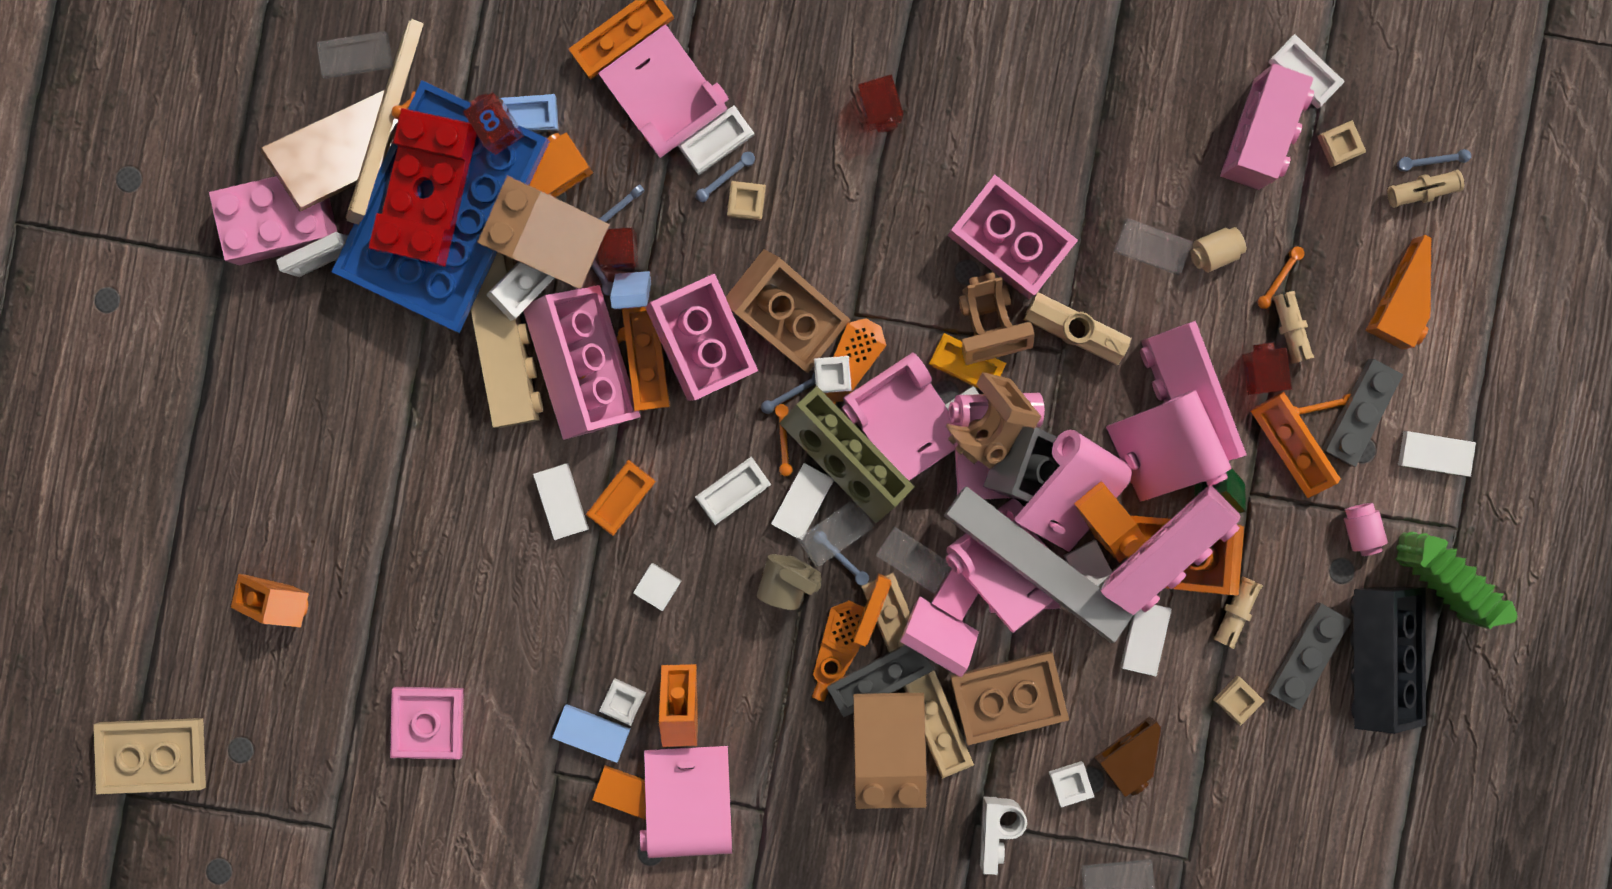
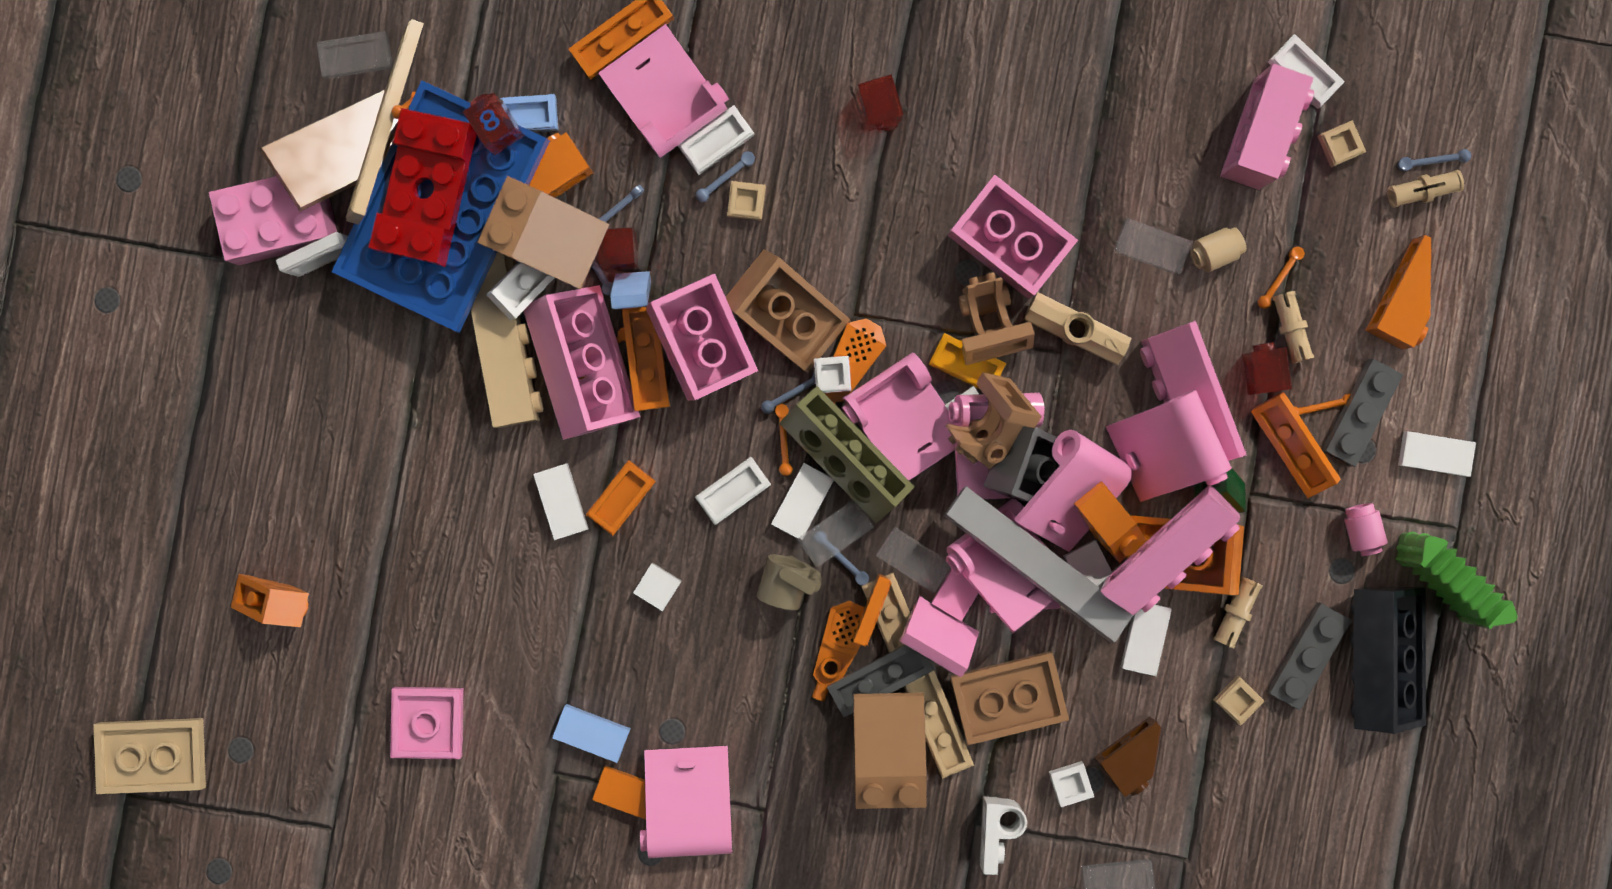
(622, 702): white tile -> none
(678, 705): orange slope -> none

